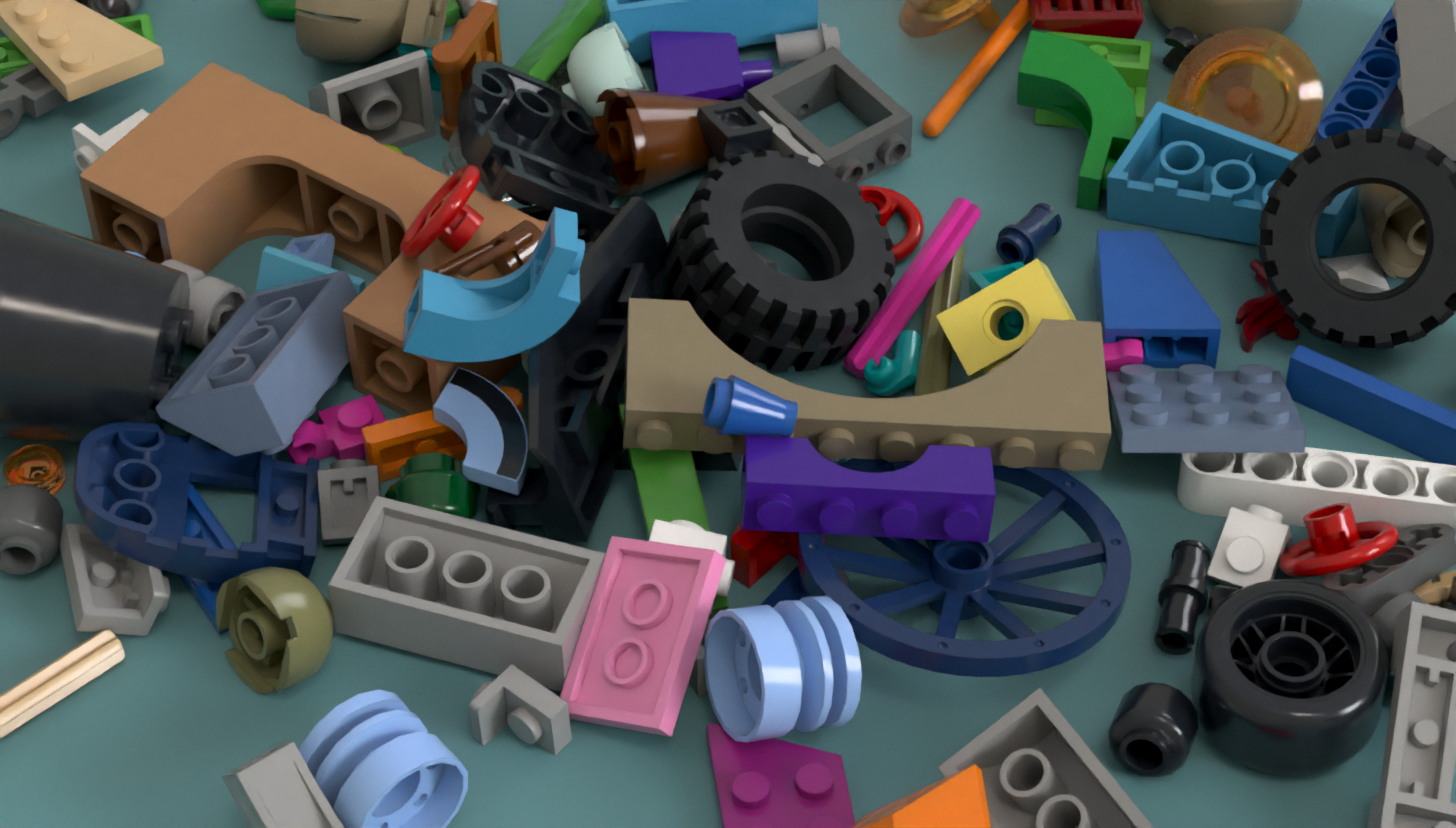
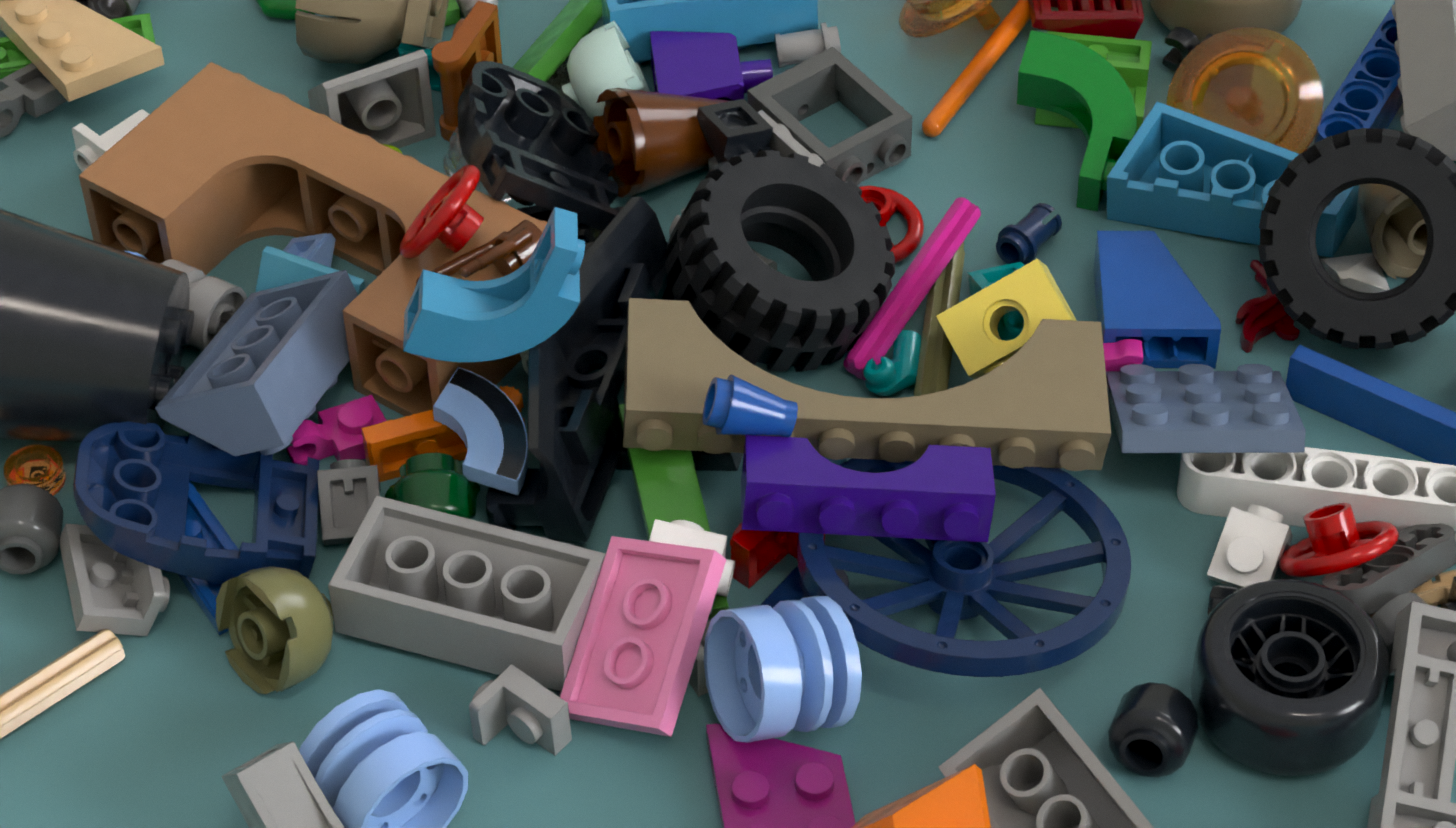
(1182, 597): black pin -> none

